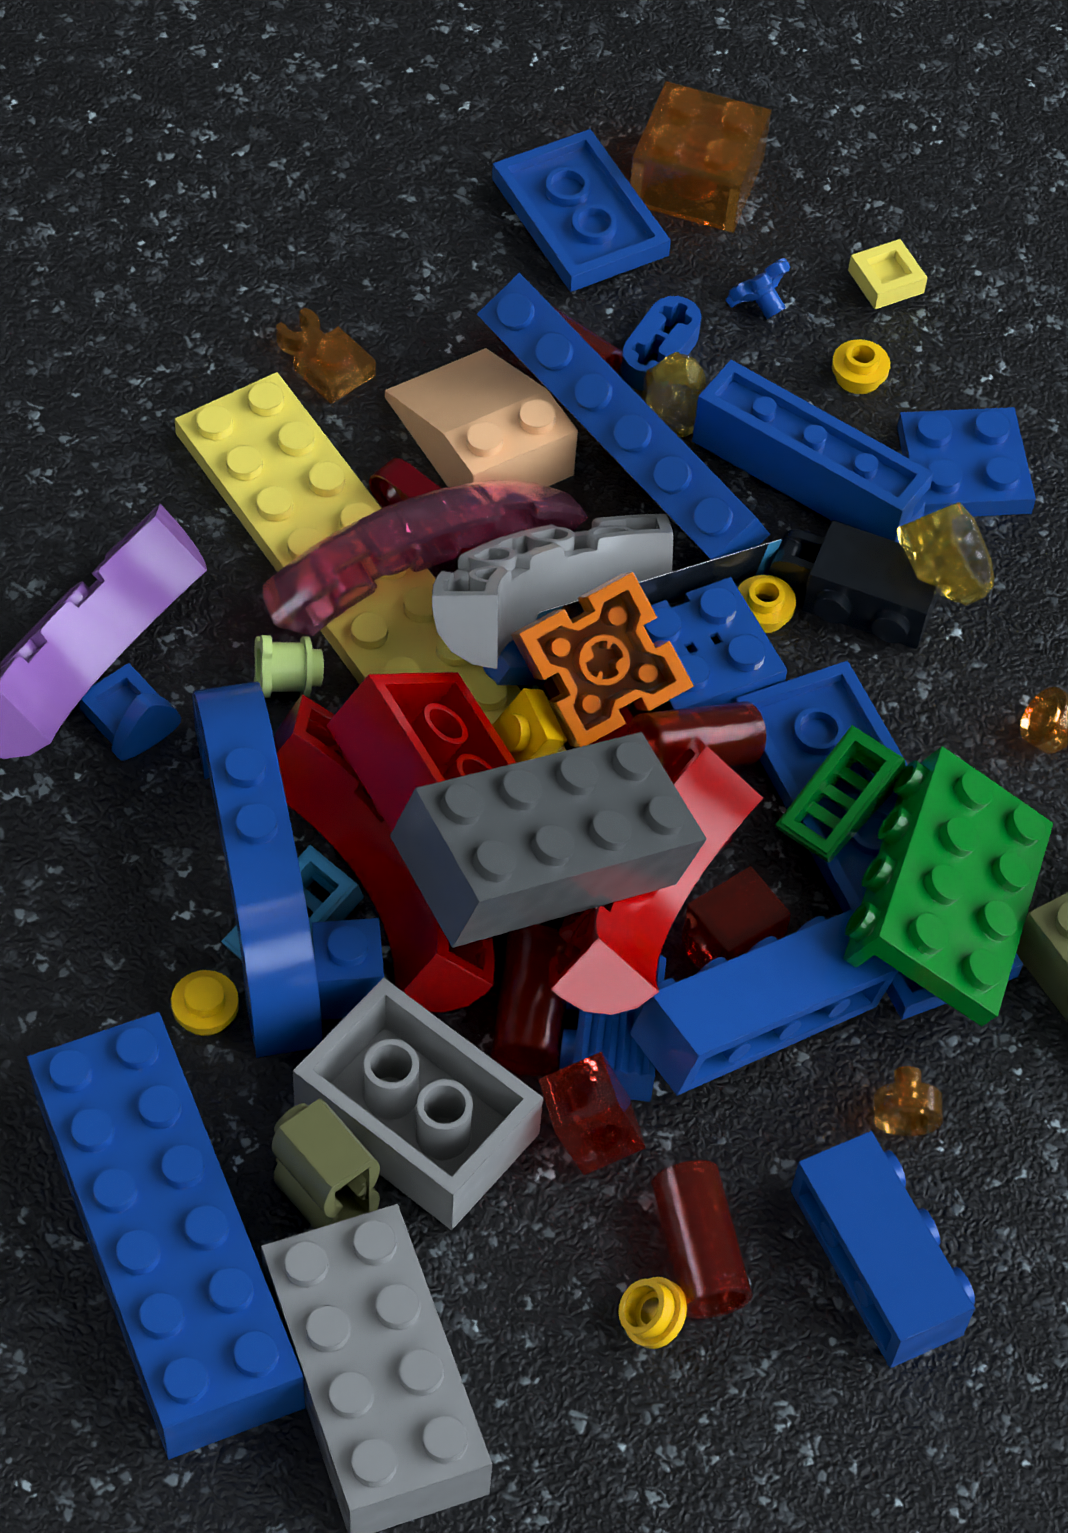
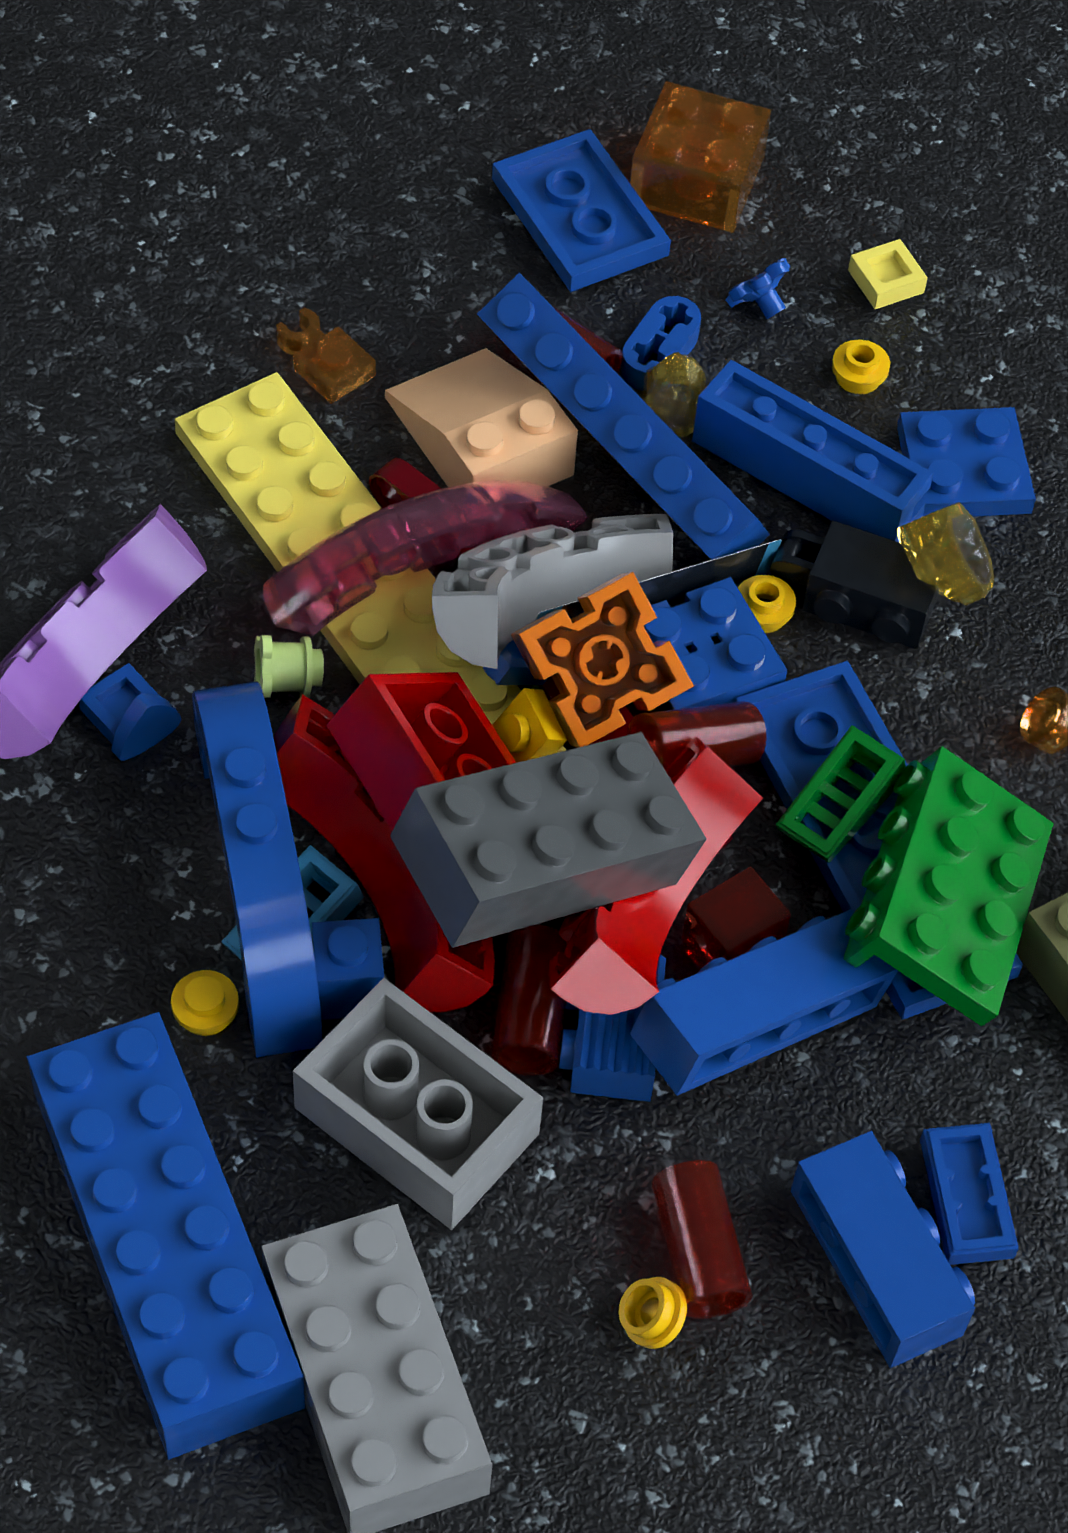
(323, 1166): olive brick -> none
(592, 1113): clear red brick -> none
(908, 1105): clear orange tile -> none
(968, 1194): none -> blue plate

